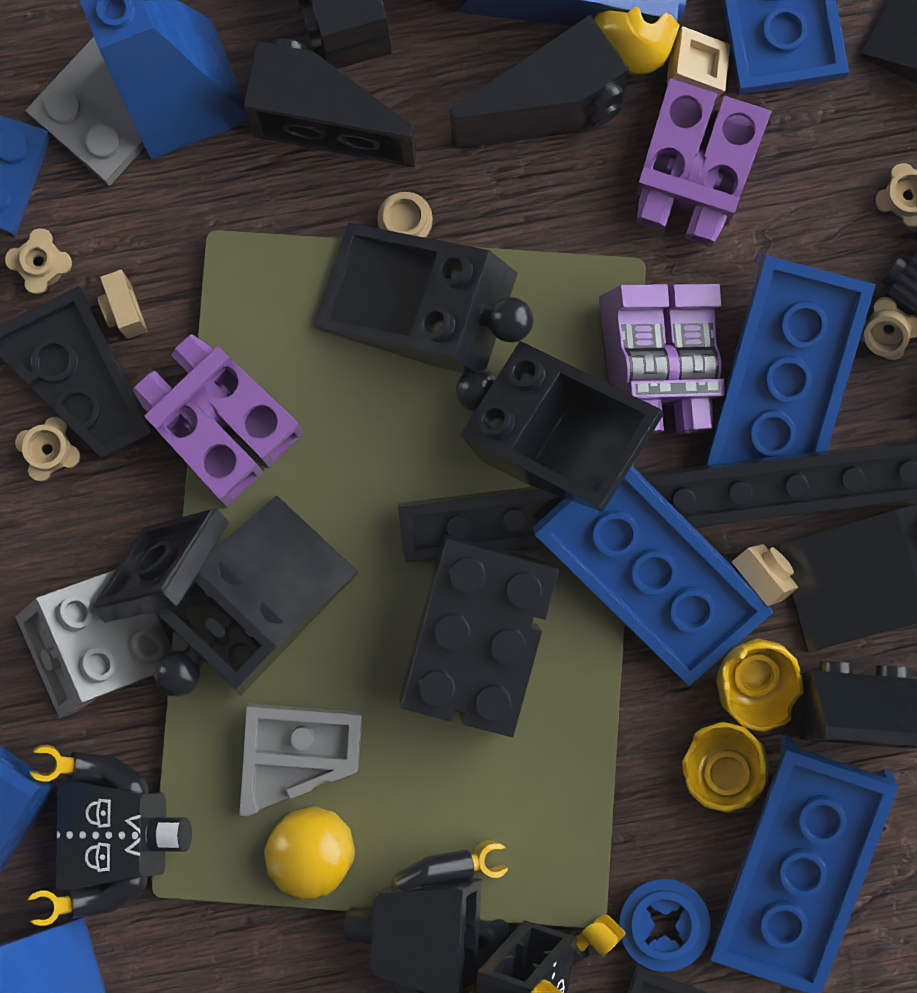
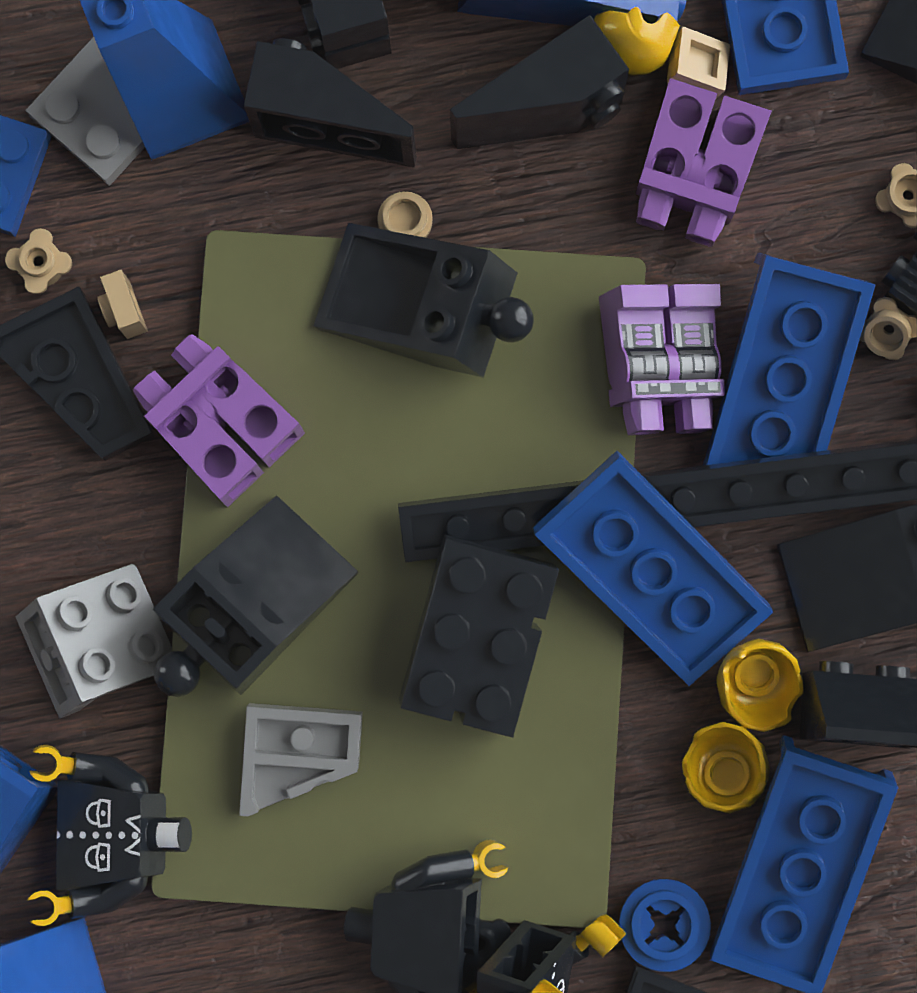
(32, 444): tan plate -> none
(160, 566): black tile -> none
(309, 853): yellow hair -> none
(555, 426): black slope -> none
(766, 573): tan plate -> none

